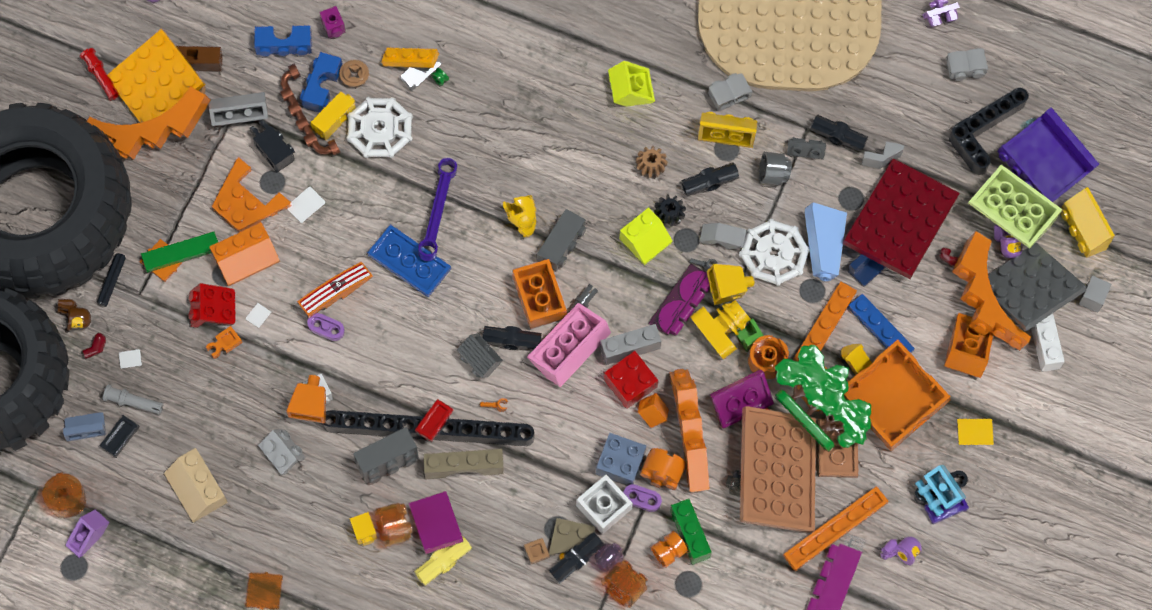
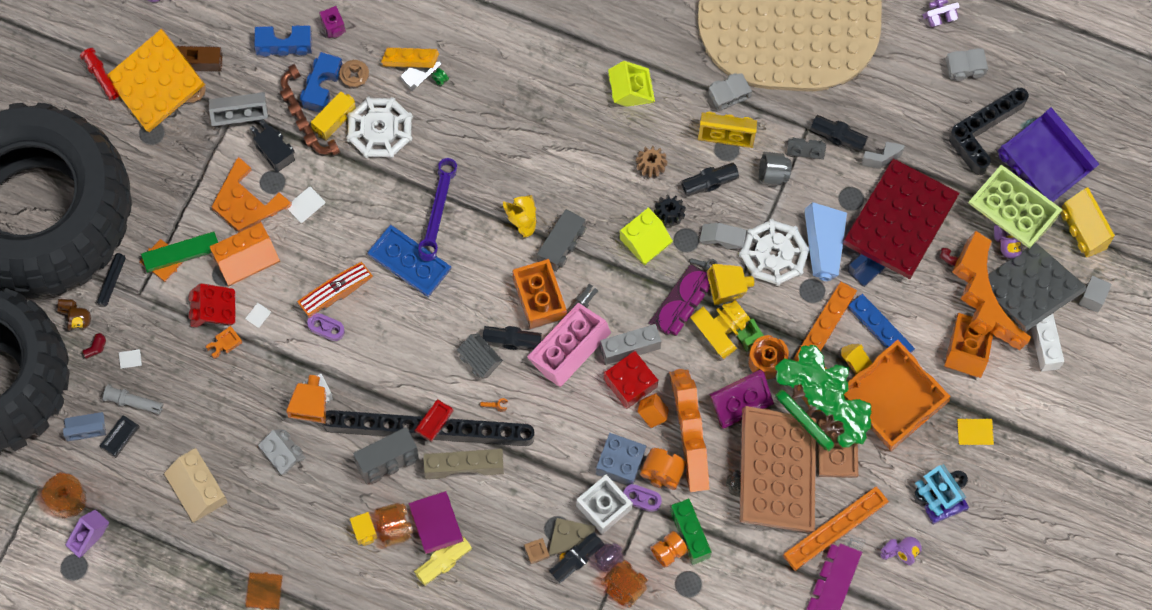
(178, 120): orange arch -> none

